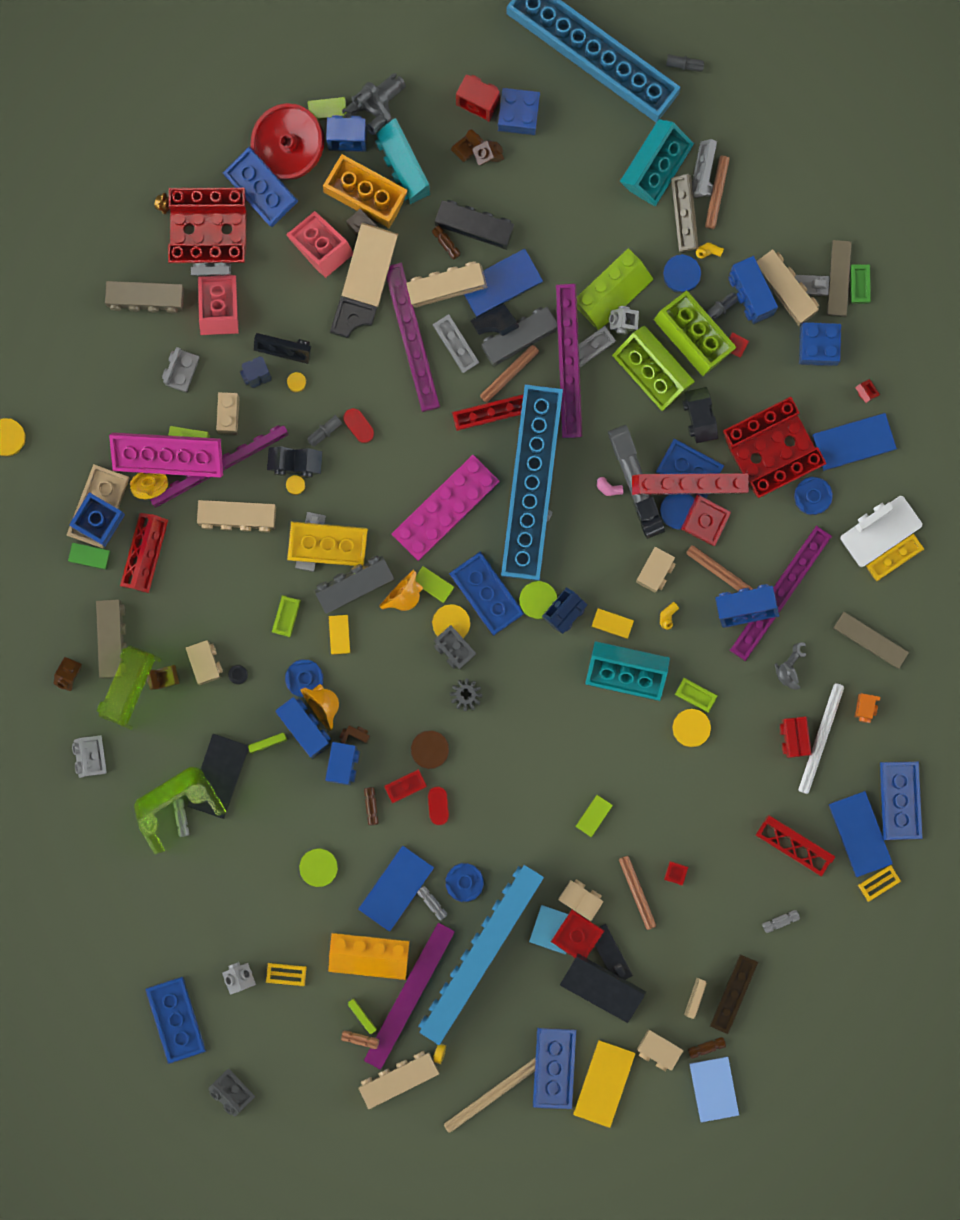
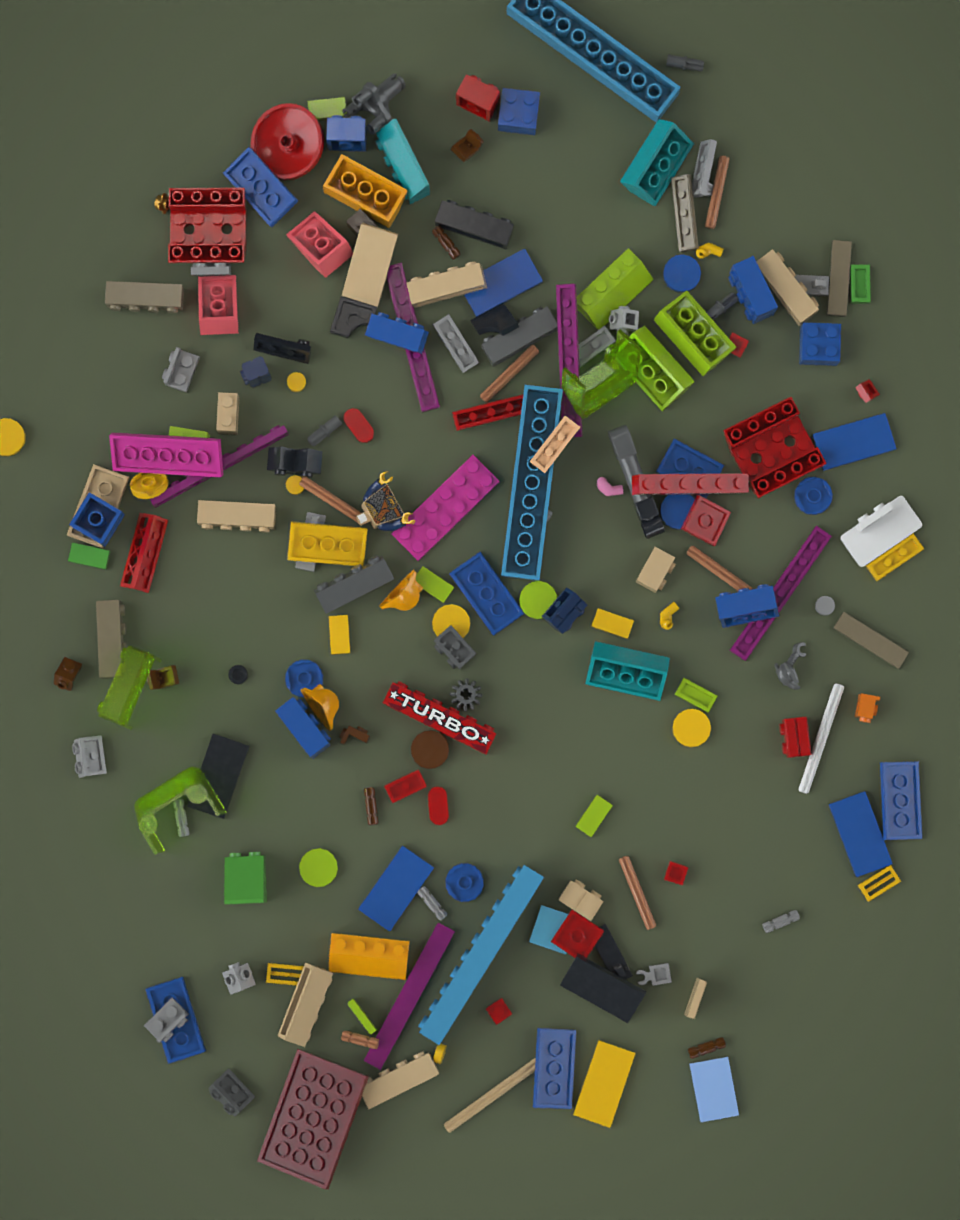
(166, 1020): none -> light grey bracket
(203, 662): tan brick -> none
(245, 879): none -> bright green slope
(266, 743): lime tile -> none
(286, 616): lime tile -> none
(305, 1004): none -> tan brick
(312, 1119): none -> plate
(329, 498): none -> nougat axle
(342, 763): blue brick -> none
(382, 507): none -> torso
(397, 332): none -> blue brick
(439, 718): none -> brick
(488, 152): reddish brown bracket -> none
(498, 1011): none -> red plate
(554, 444): none -> light nougat plate
(605, 379): none -> clear neon green windscreen
(658, 974): none -> light grey plate
(659, 1050): tan brick -> none
(703, 423): black brick -> none
(733, 994): dark brown plate -> none
(799, 839): red fence -> none
(825, 605): none -> light grey tile

